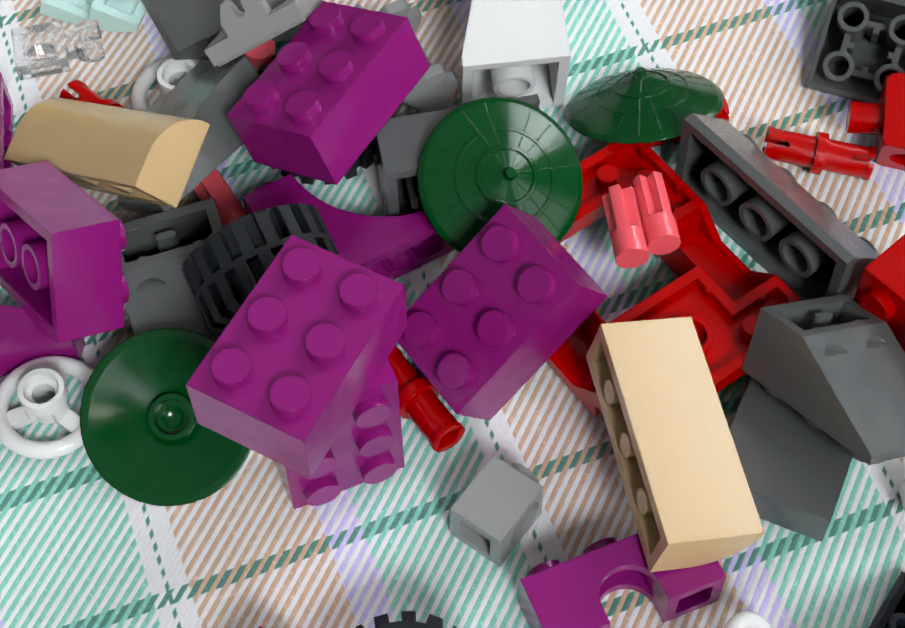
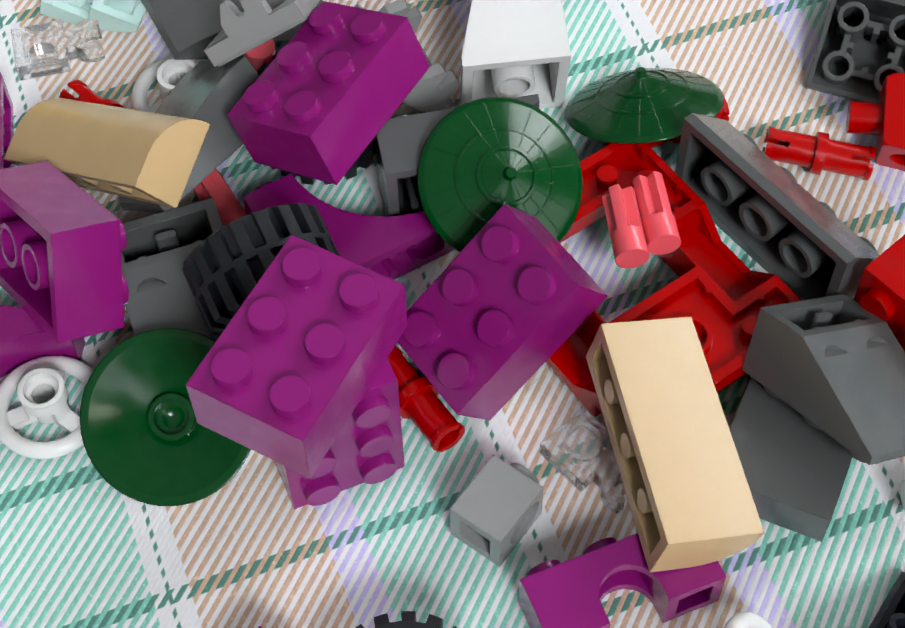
(584, 456): none -> clear plate

